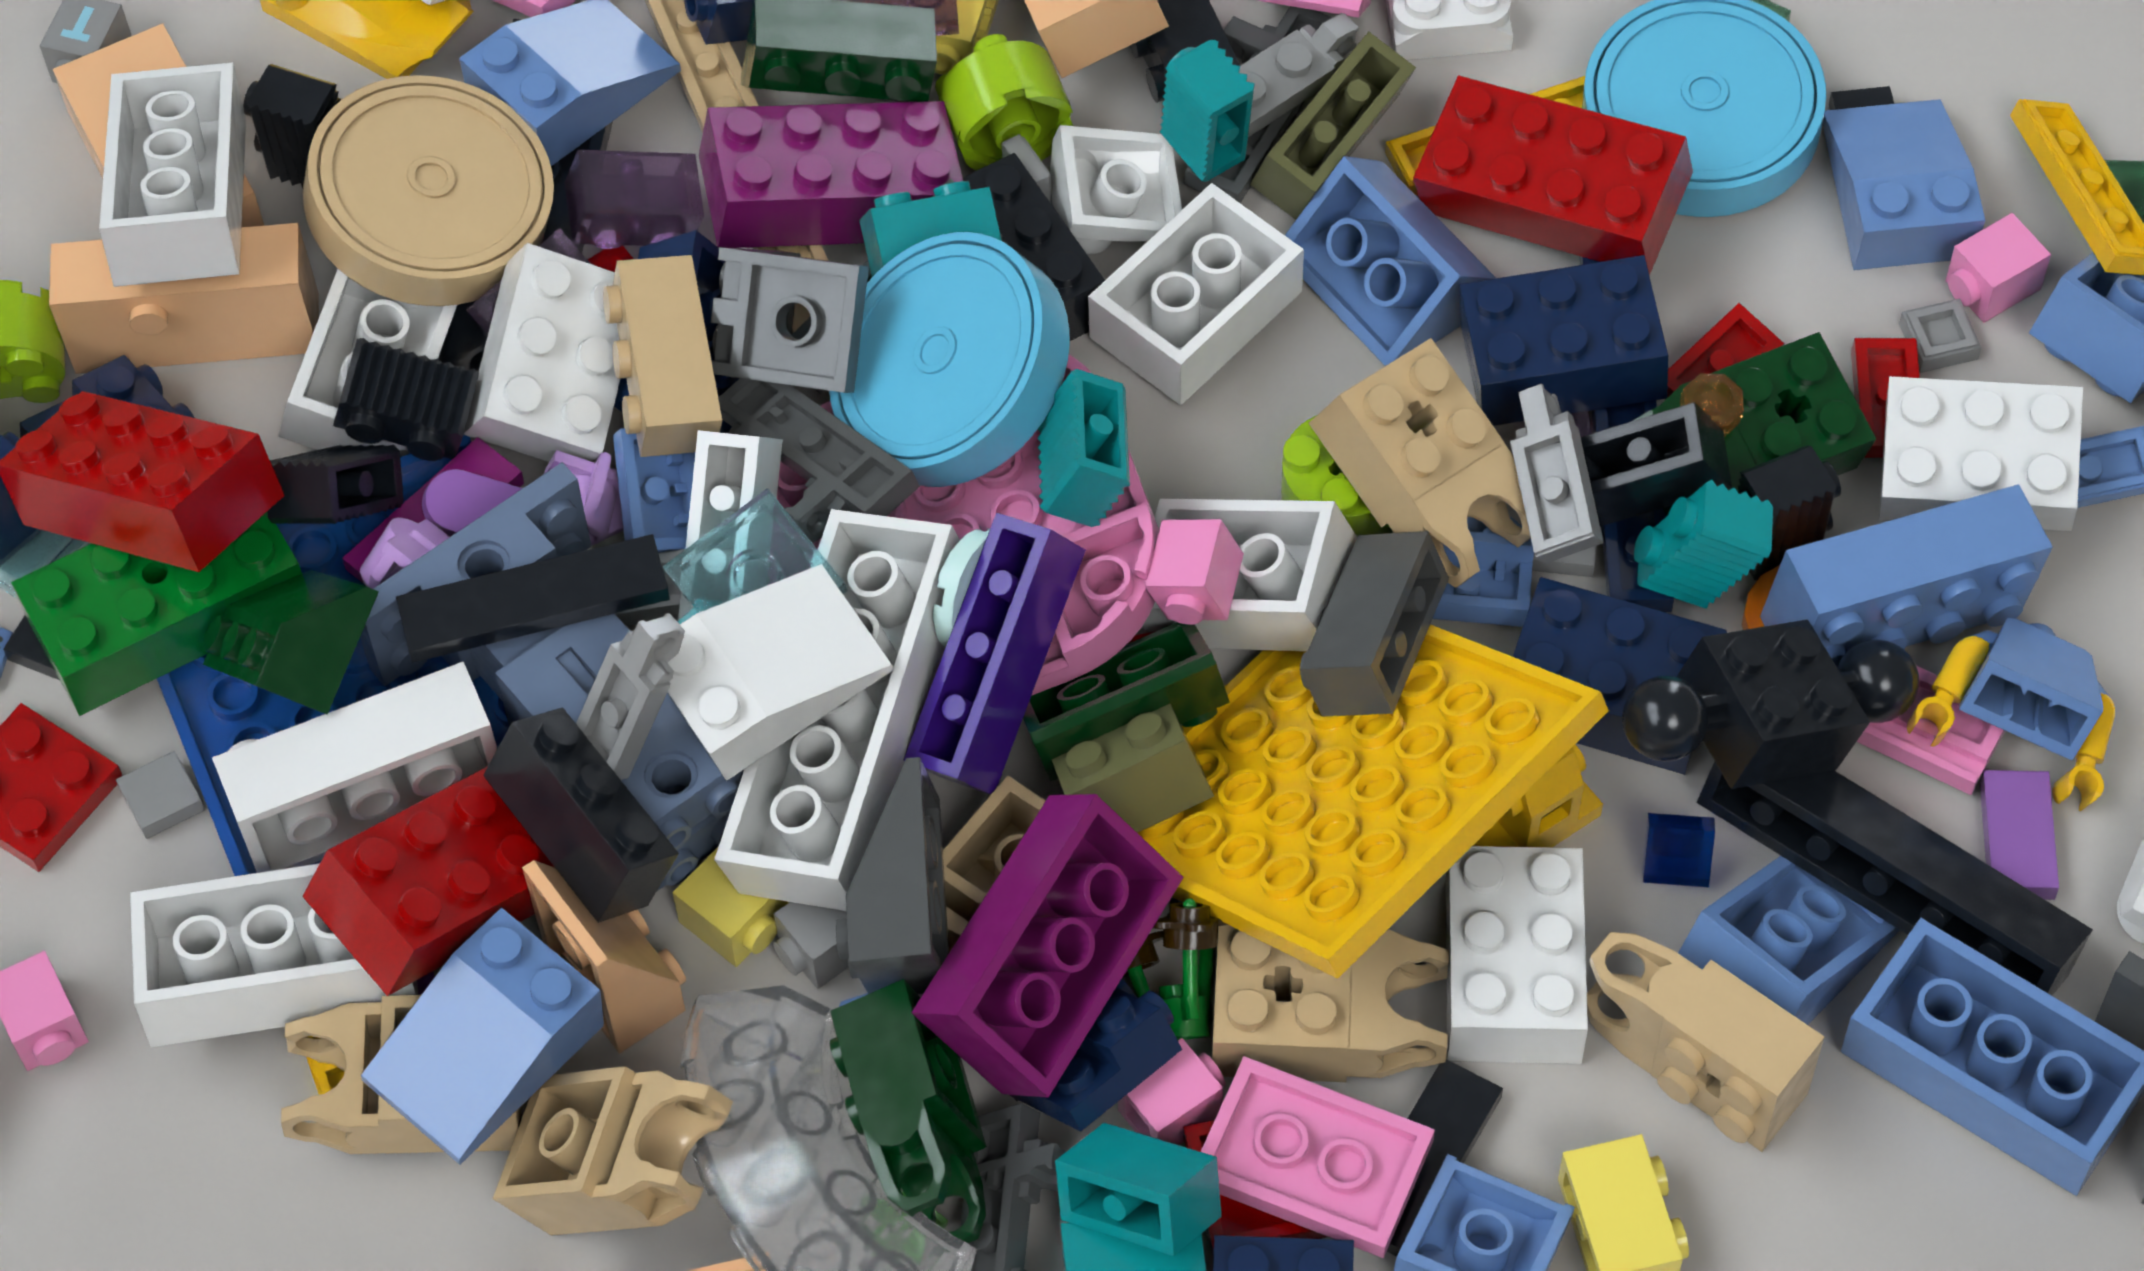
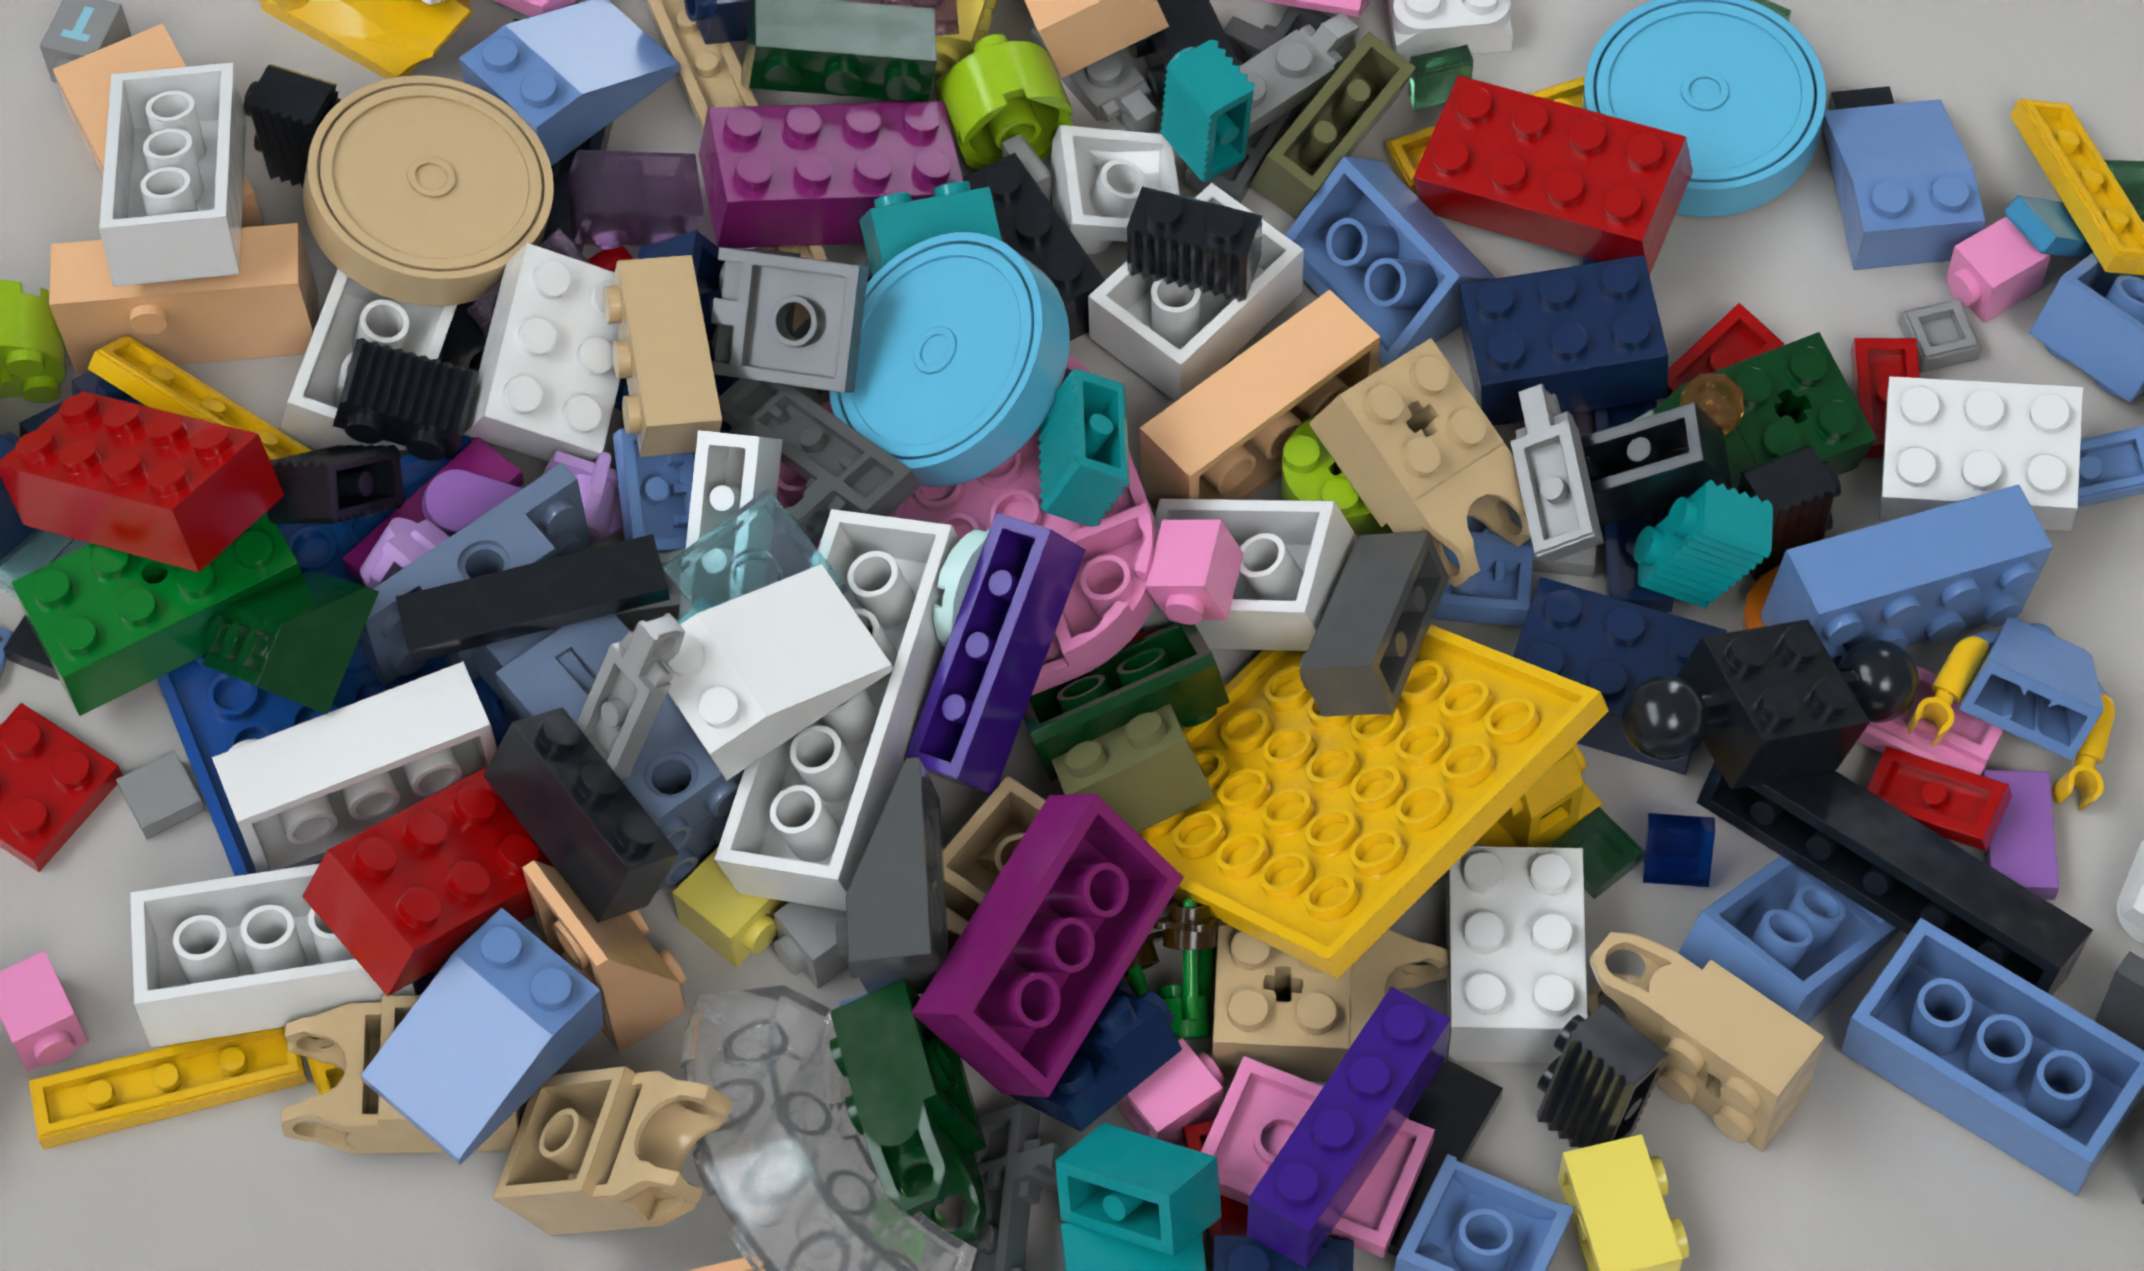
(161, 1084): none -> yellow tile
(171, 389): none -> yellow tile
(1111, 90): none -> light grey hinge
(1193, 243): none -> black brick
(1233, 426): none -> light nougat brick
(1348, 1127): none -> dark purple brick
(1437, 74): none -> clear green tile
(1599, 1079): none -> black brick
(1606, 851): none -> clear green tile
(1942, 797): none -> red plate
(2048, 227): none -> dark azure tile

